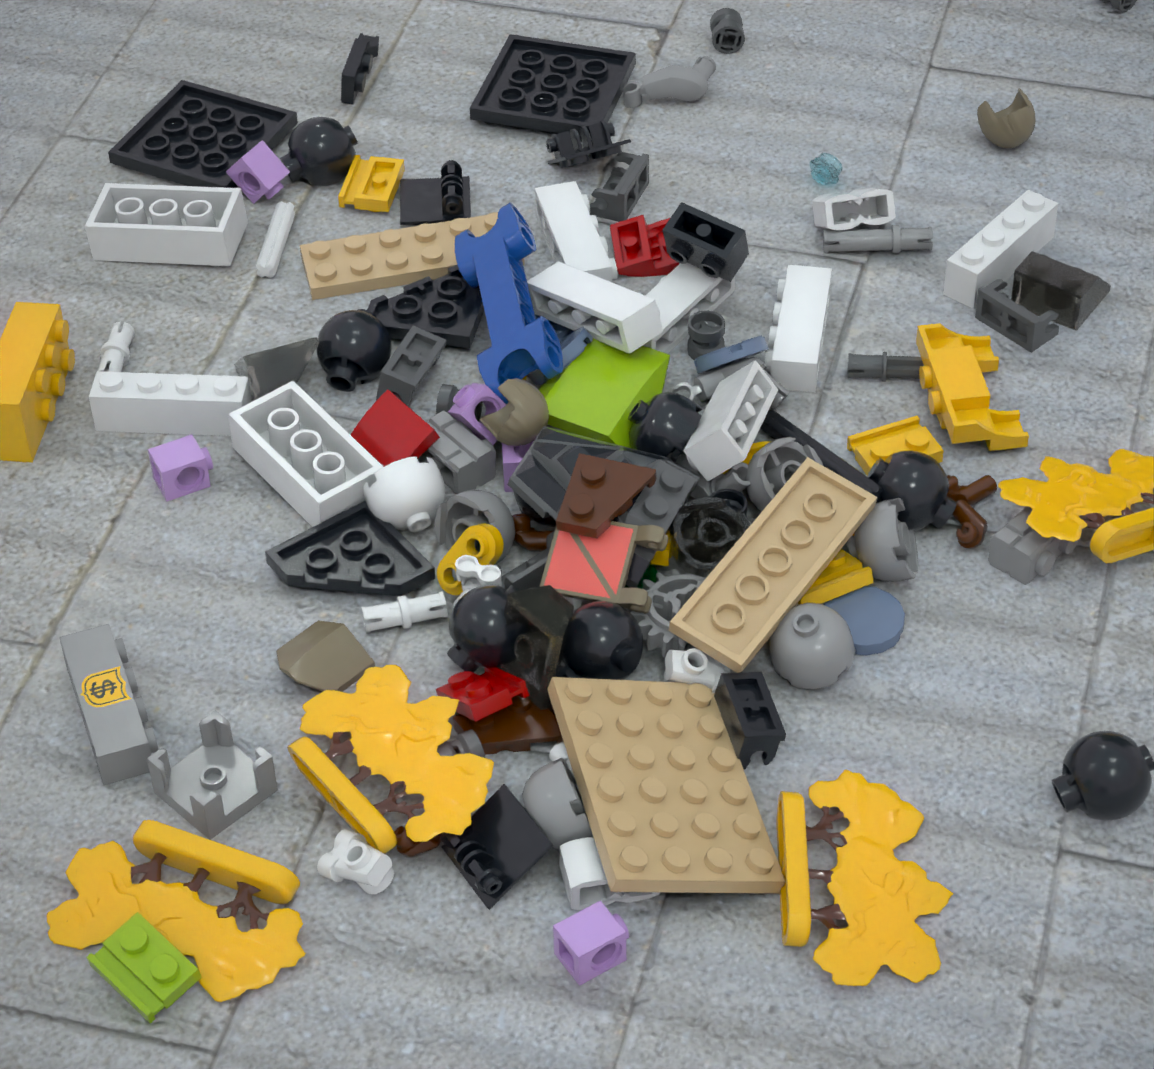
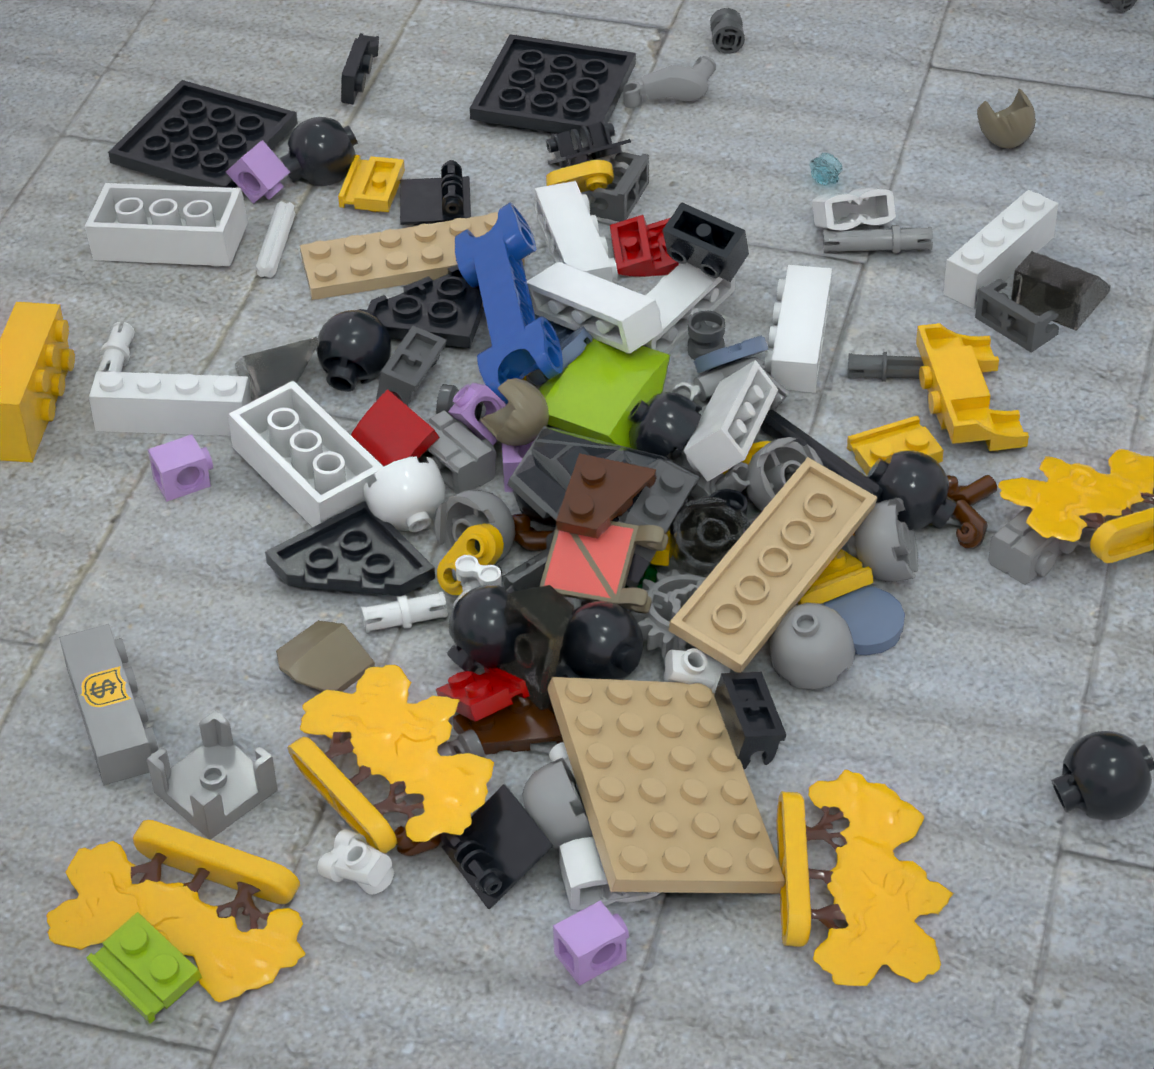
(587, 175): none -> yellow plate

